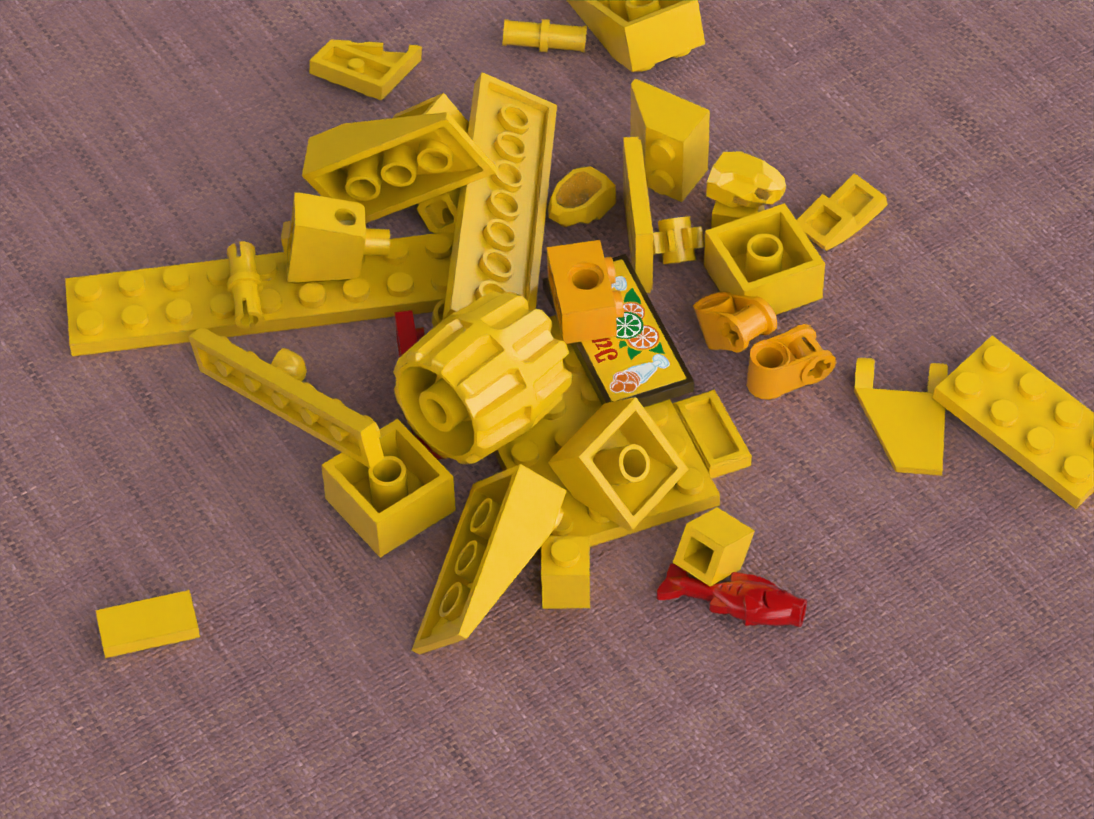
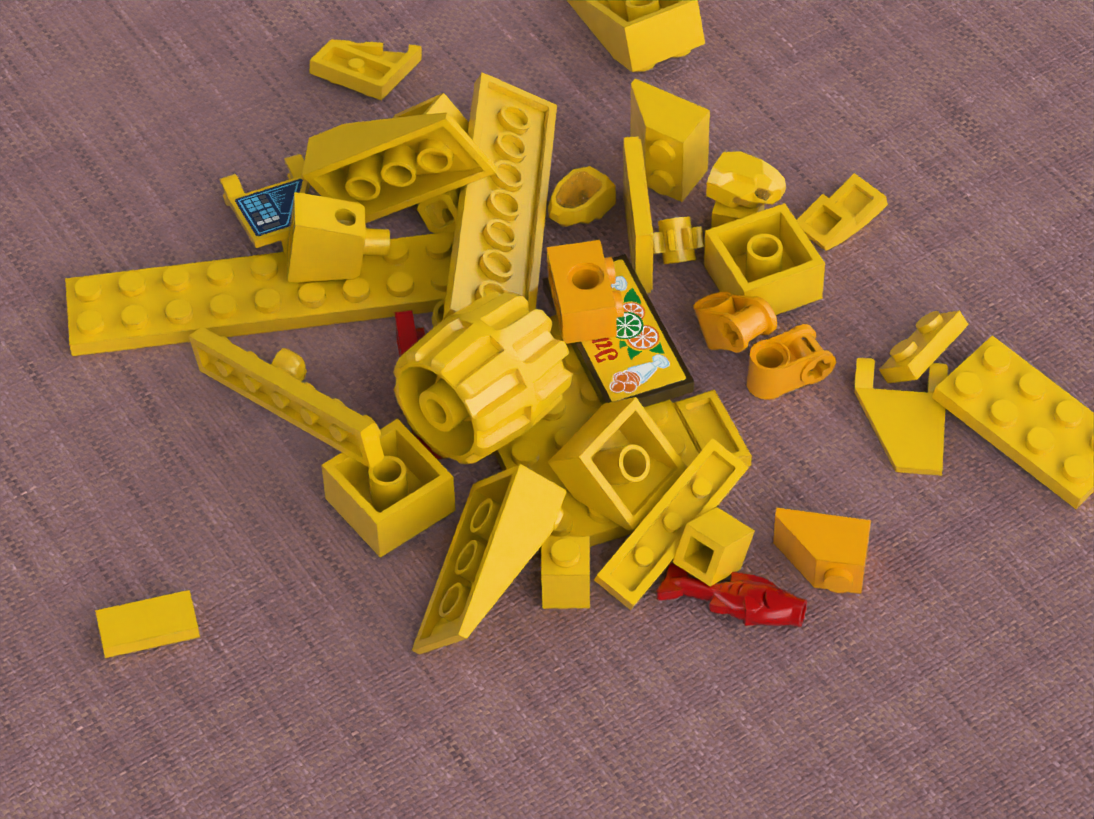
(245, 285): yellow pin -> none
(268, 210): none -> flag
(544, 35): yellow pin -> none
(657, 537): none -> yellow plate
(824, 547): none -> light orange slope
(917, 353): none -> yellow plate

